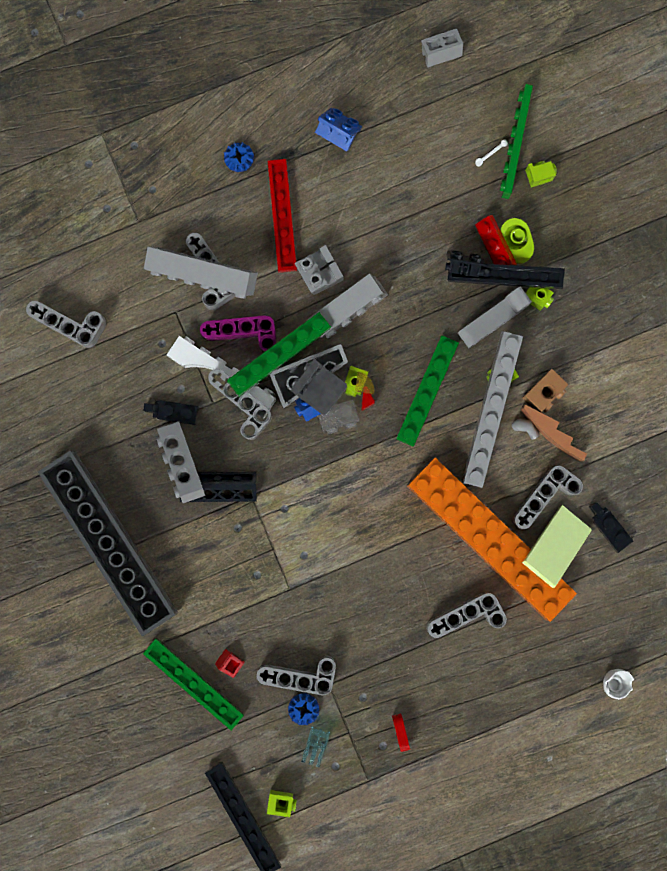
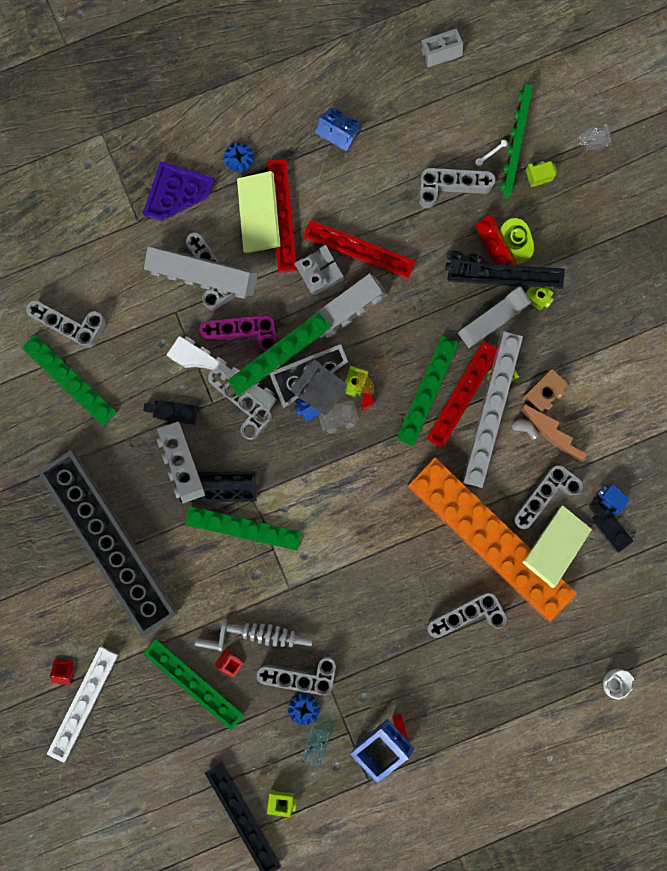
(62, 672): none -> red slope
(69, 380): none -> green plate
(82, 704): none -> white plate
(175, 191): none -> dark purple plate
(243, 528): none -> green plate
(254, 632): none -> light grey piece
(258, 212): none -> yellowish green tile
(359, 249): none -> red plate
(396, 743): none -> blue window
(456, 186): none -> light grey beam
(462, 395): none -> red plate
(595, 138): none -> clear brick
(613, 498): none -> blue brick

